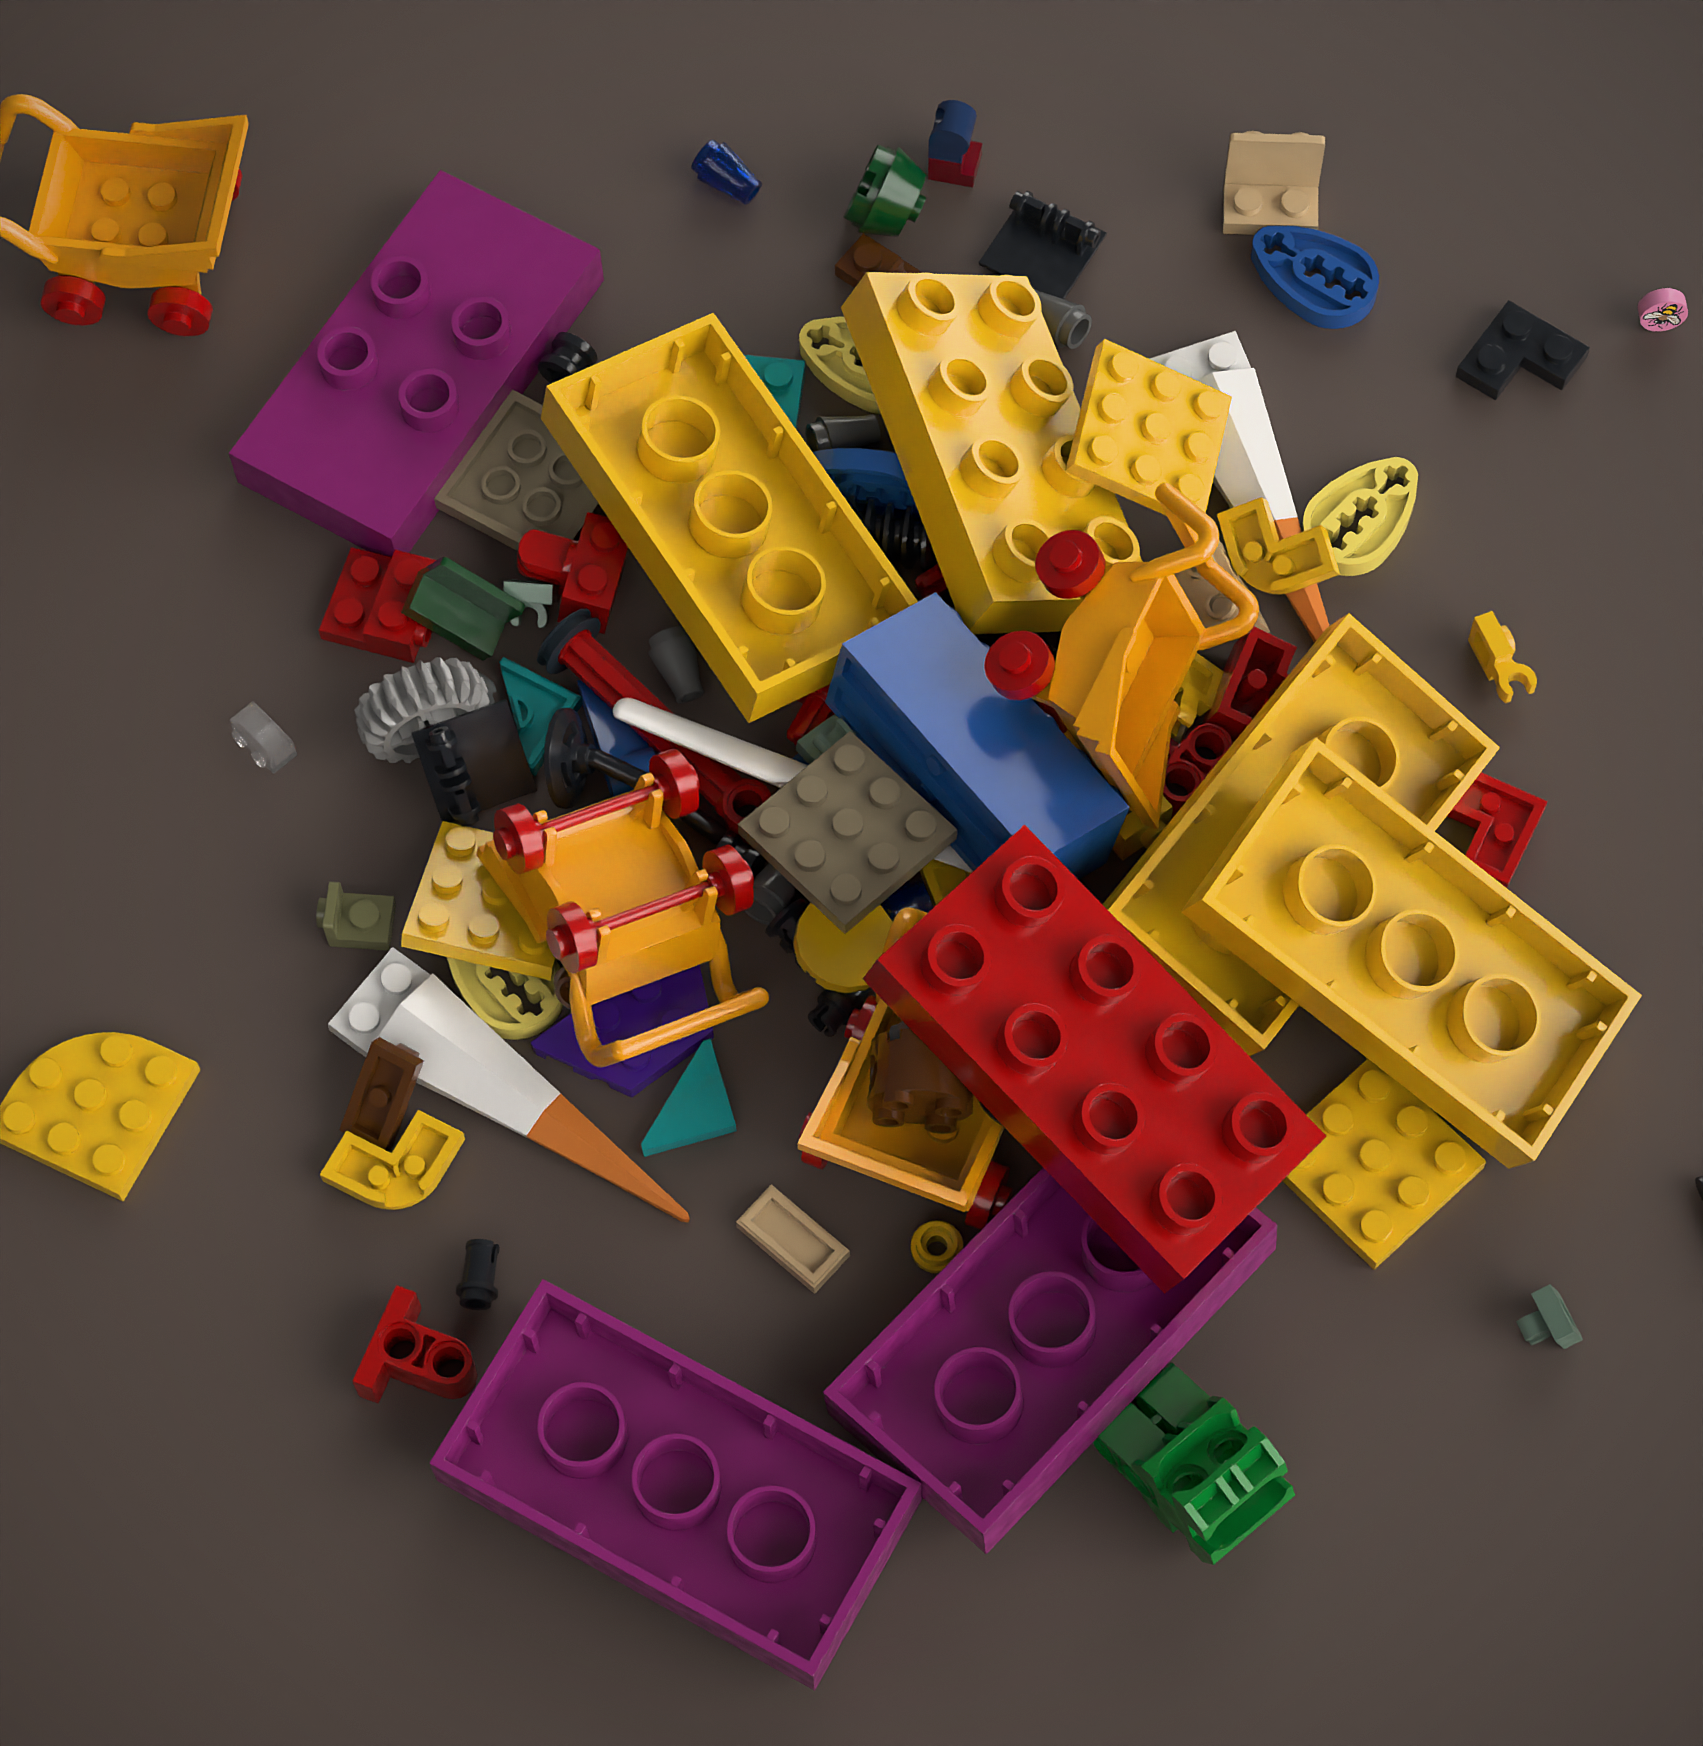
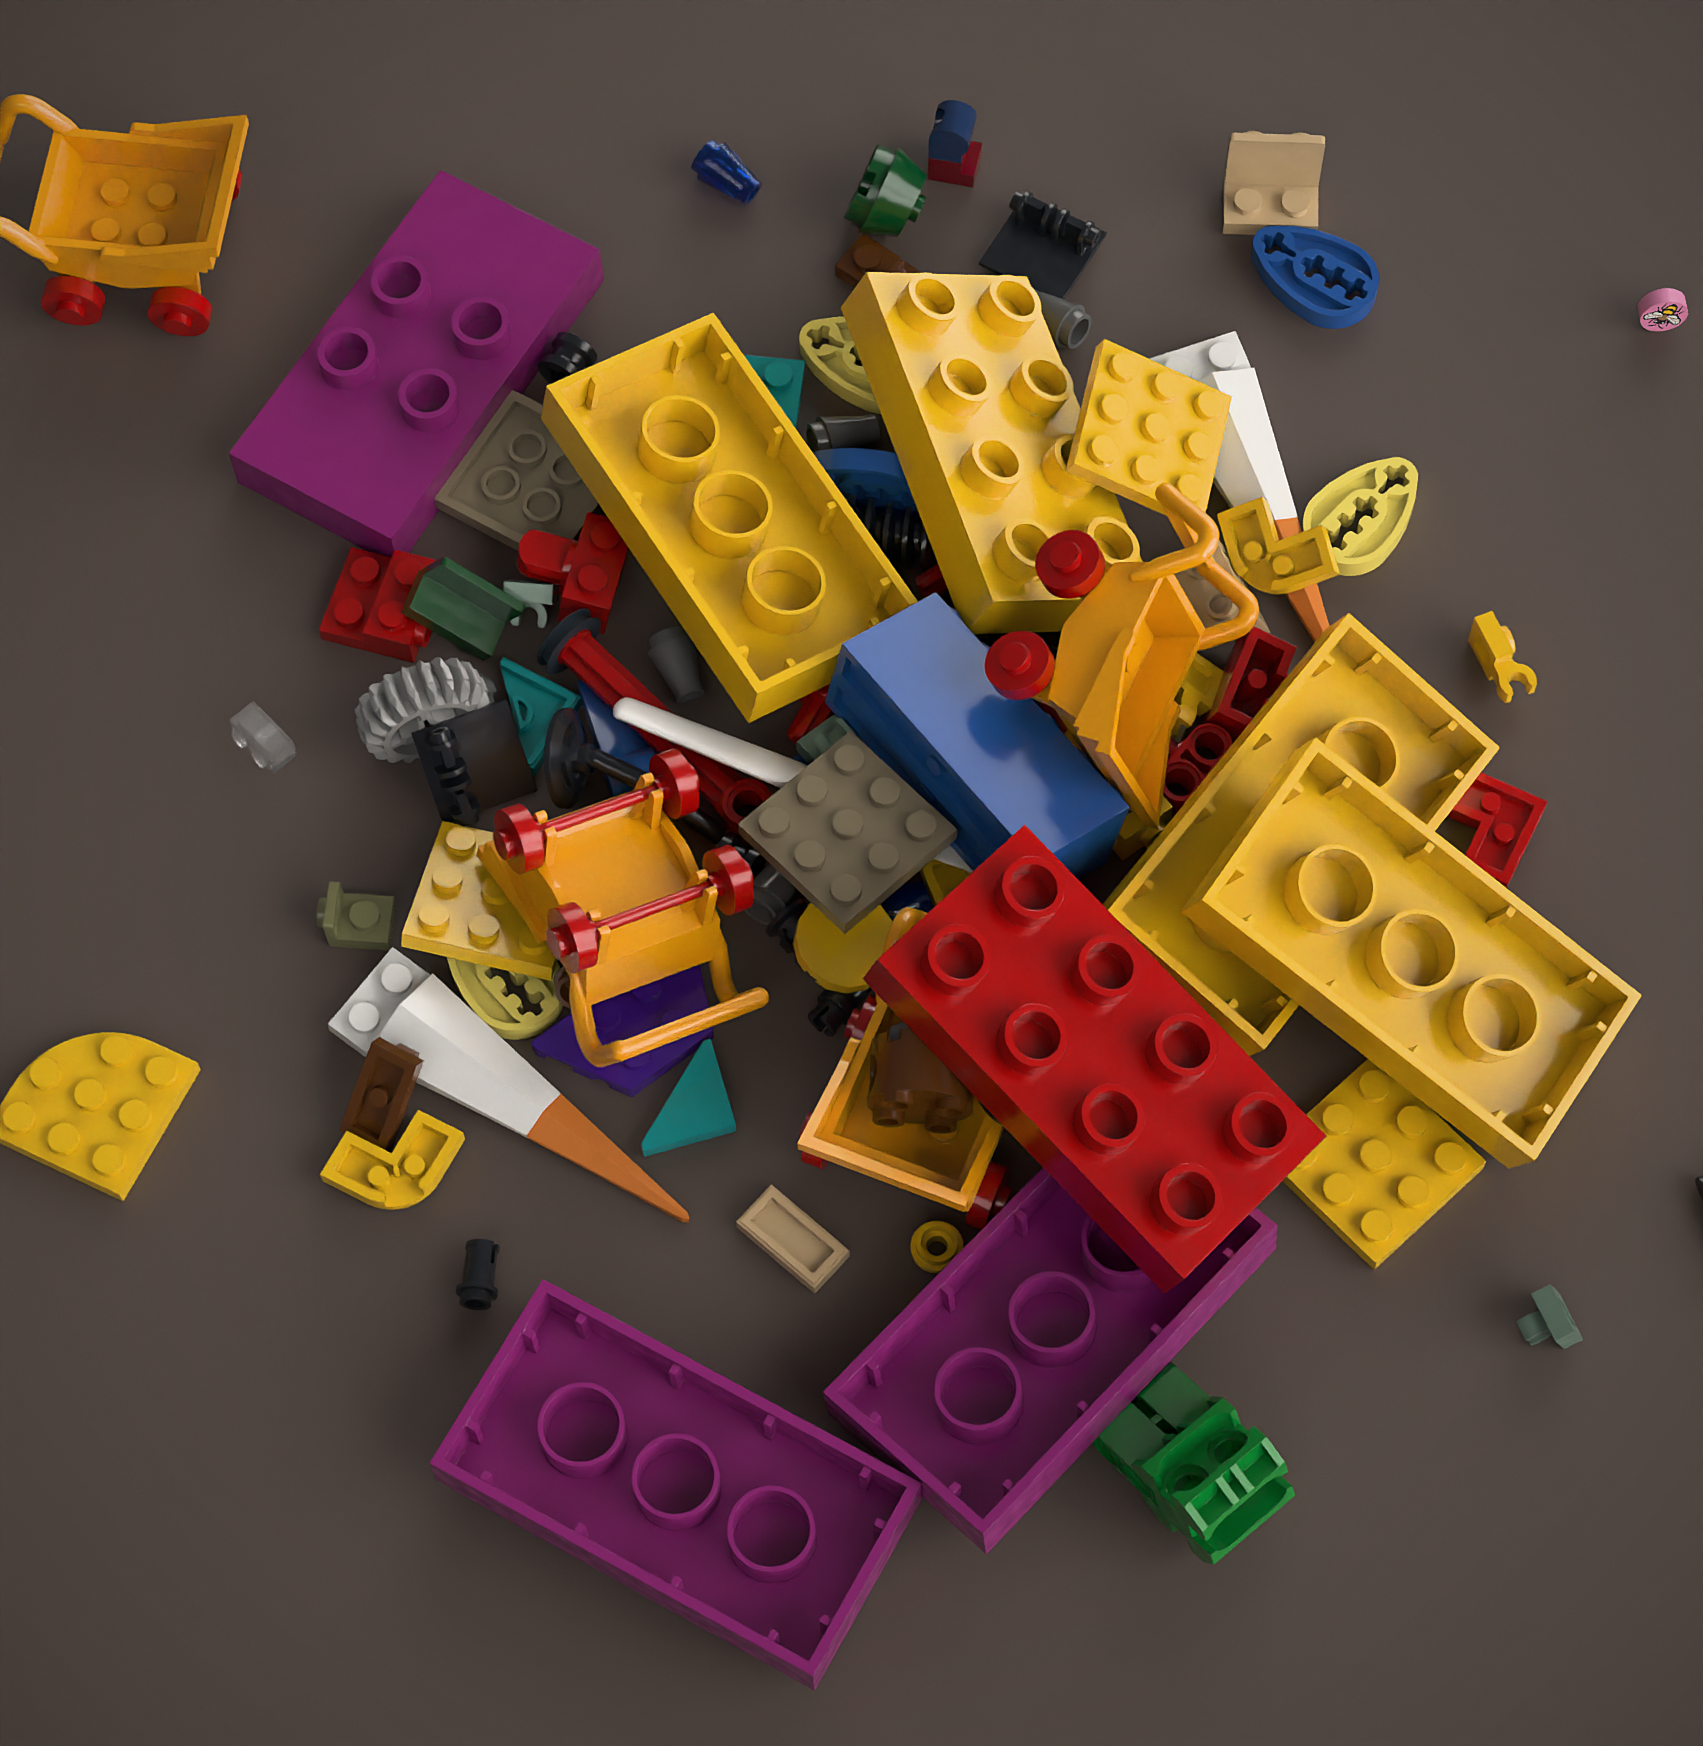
(422, 1365): red tile -> none
(1519, 341): black plate -> none

